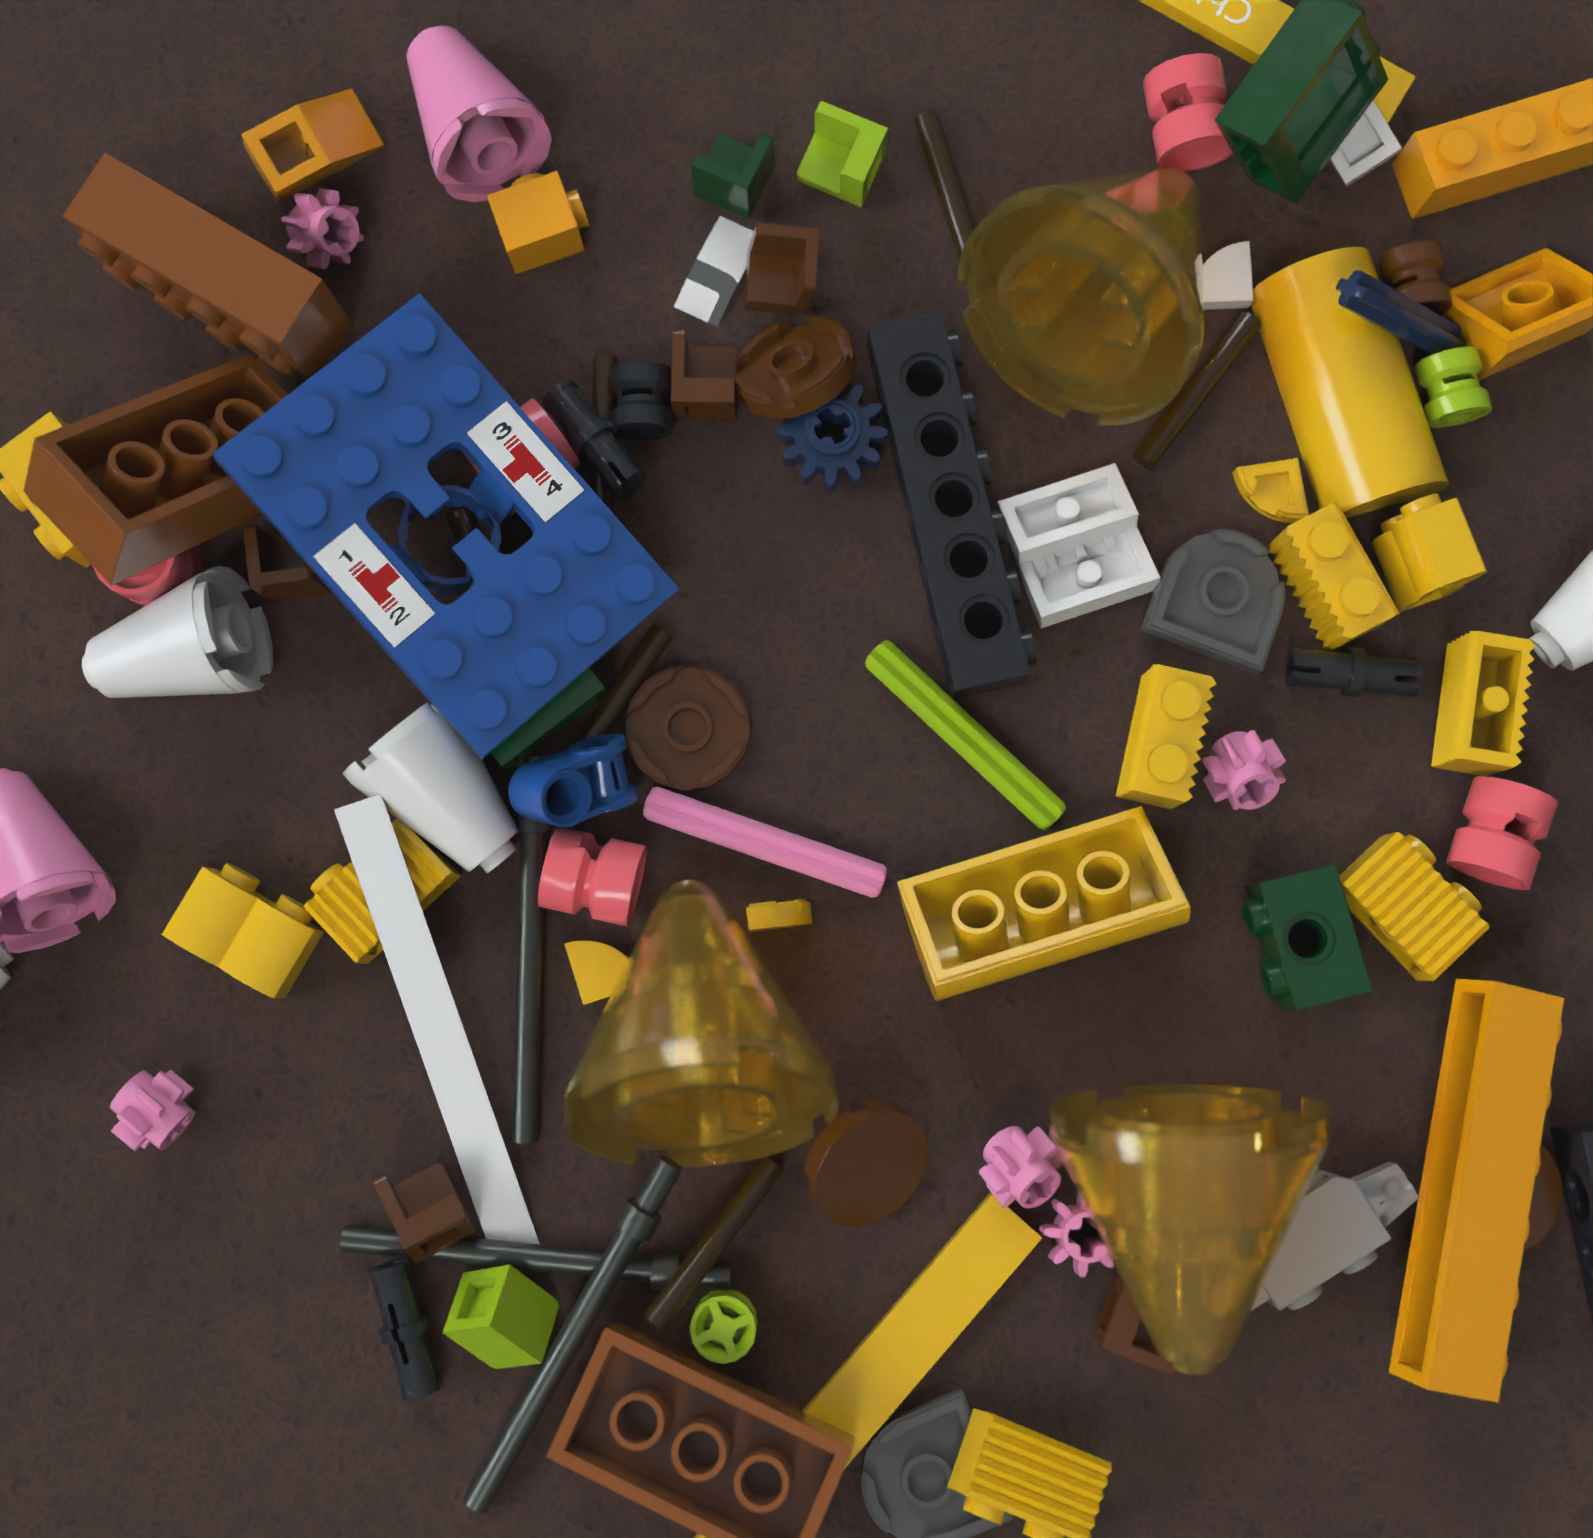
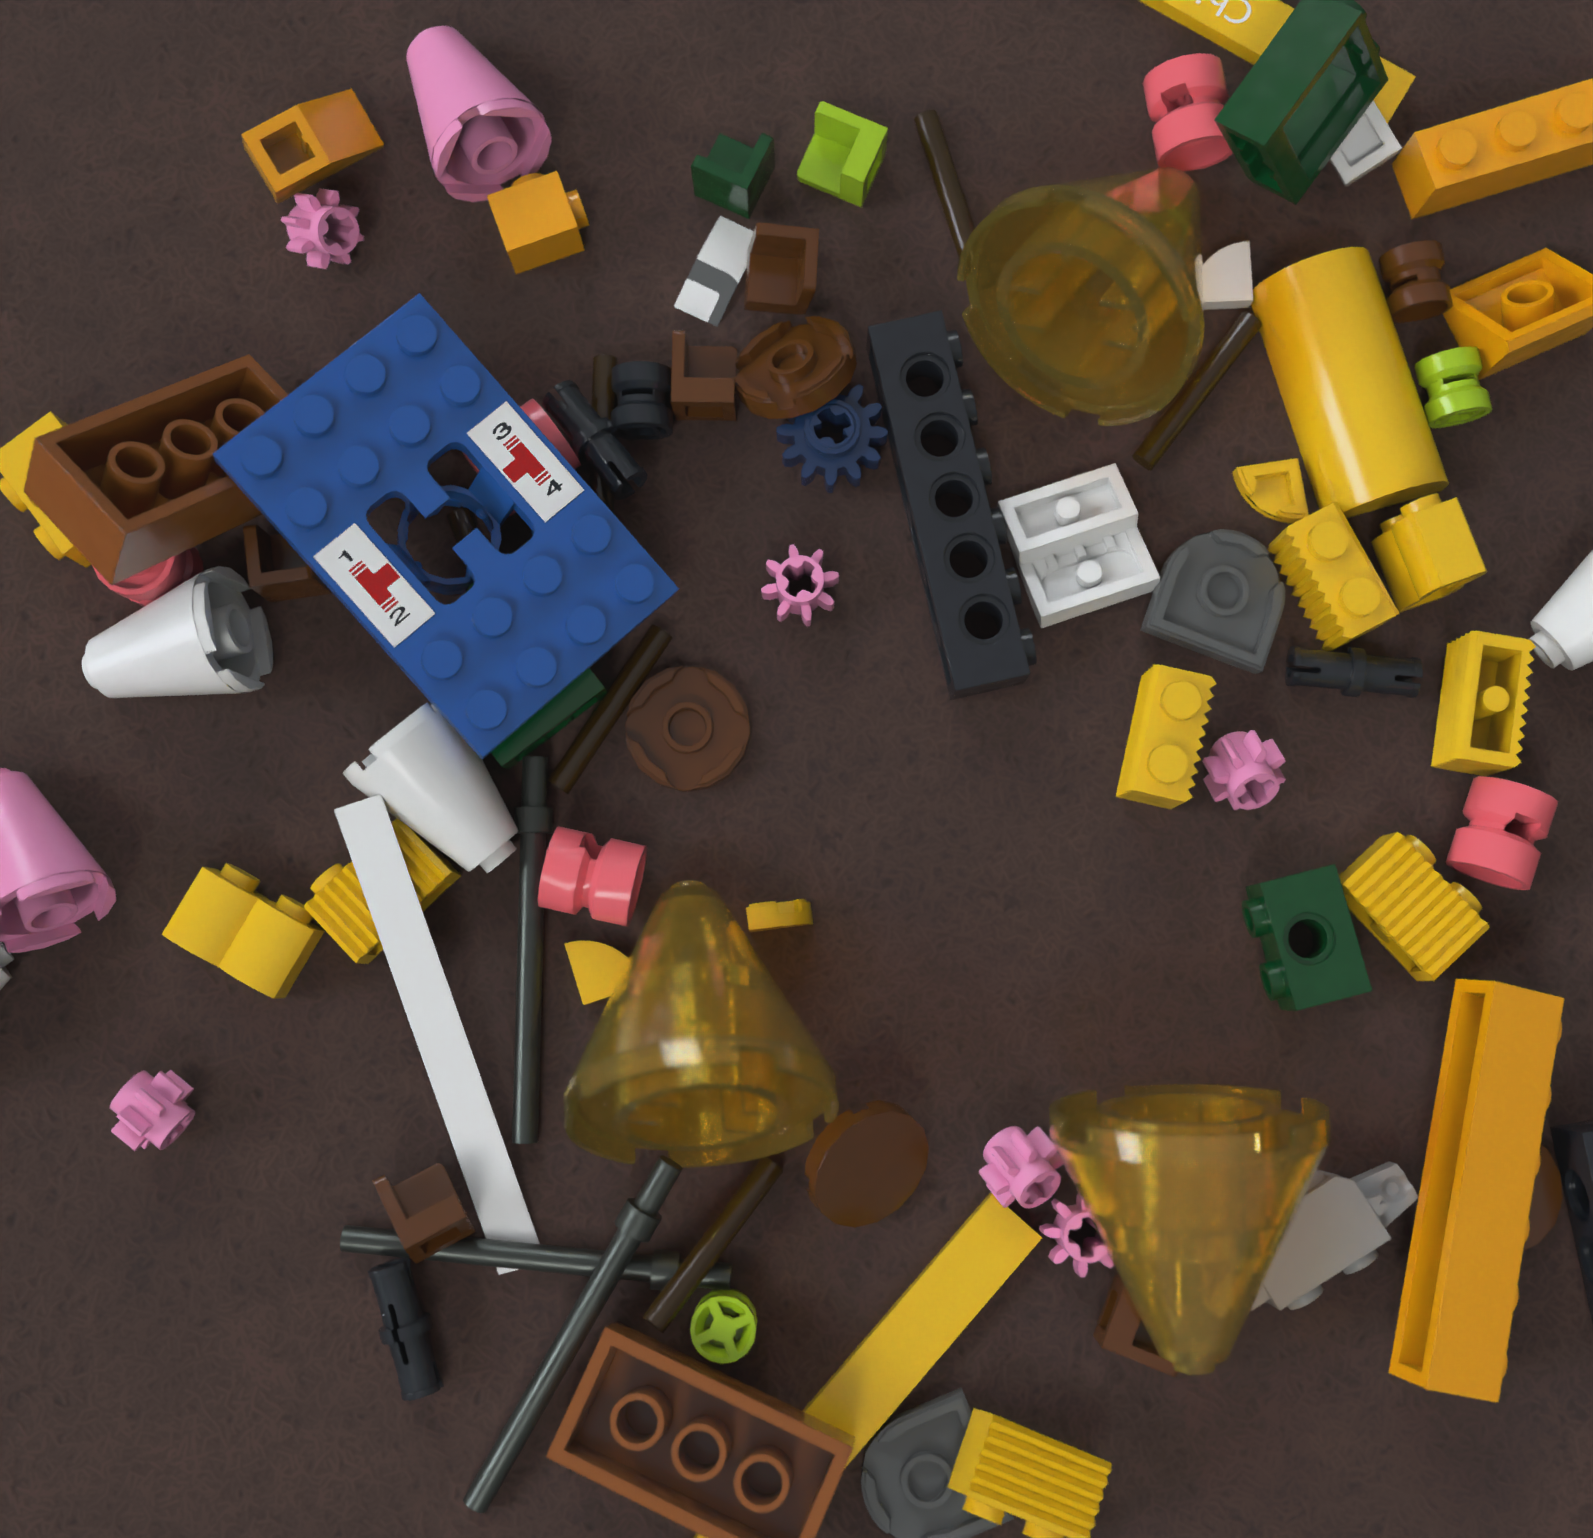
(207, 270): dark orange brick -> none
(502, 1317): lime panel -> none
(585, 781): blue piece -> none
(765, 842): bright pink axle -> none
(795, 568): none -> bright pink gear
(965, 735): lime axle -> none
(1041, 903): yellow brick -> none
(1397, 313): dark blue axle -> none

